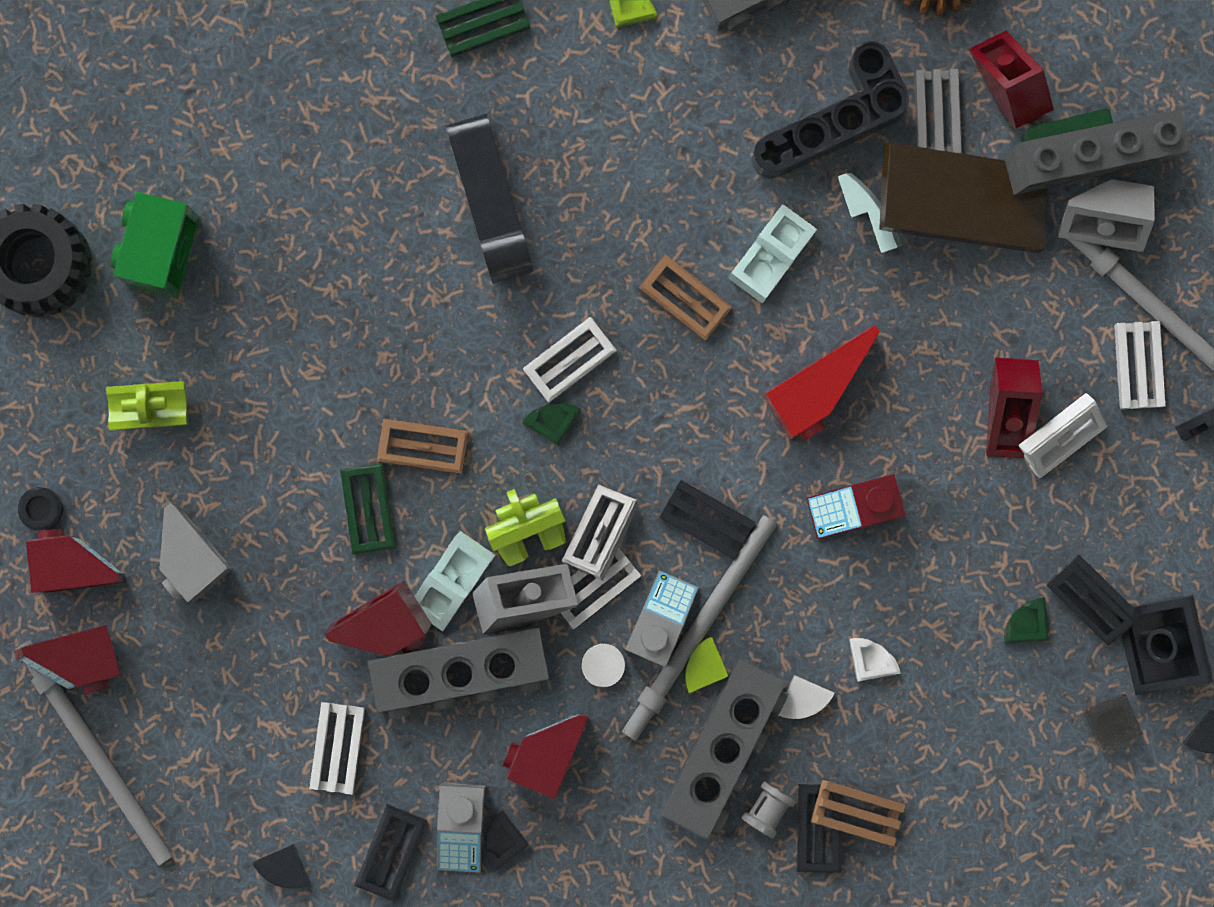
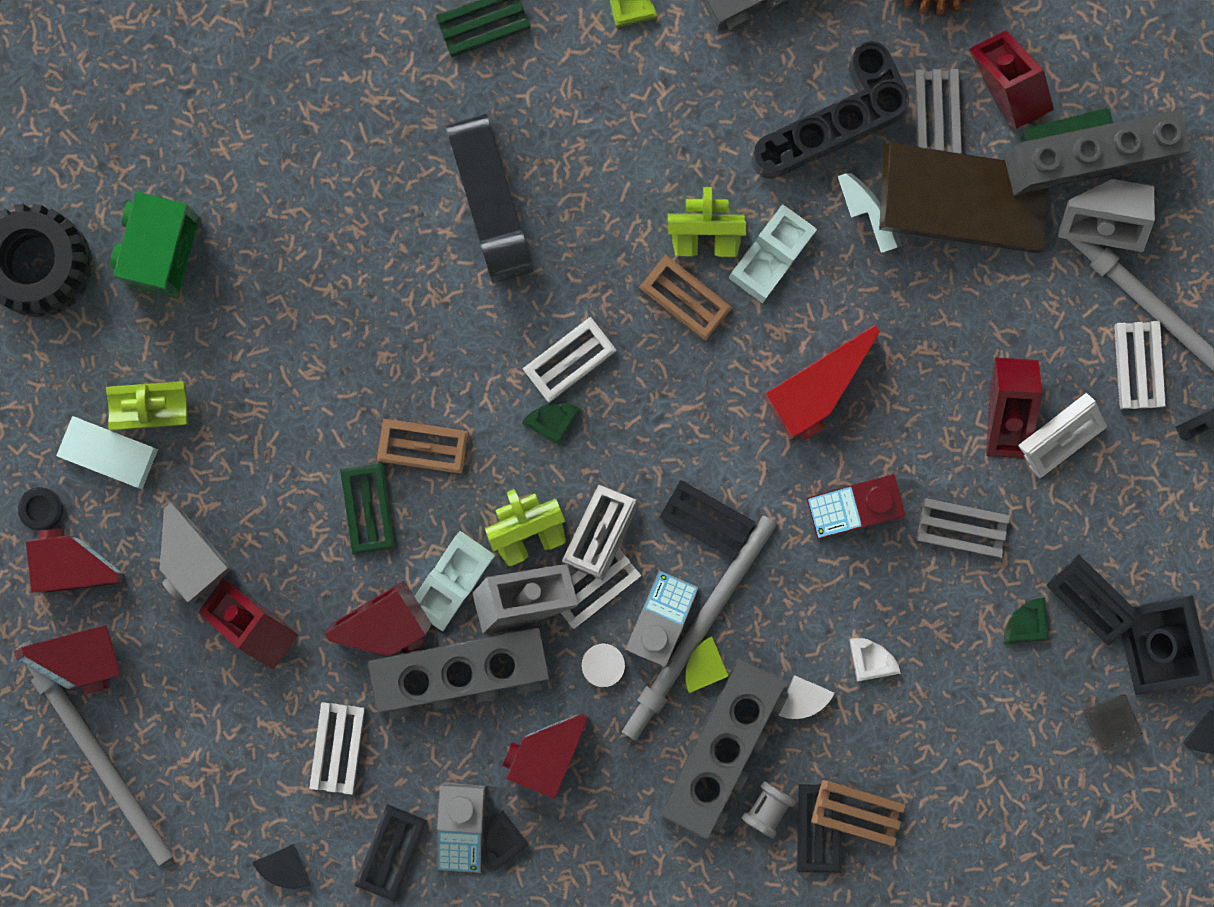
(107, 452): none -> light aqua slope
(248, 624): none -> dark red slope
(725, 227): none -> lime hips
(999, 534): none -> light grey tile

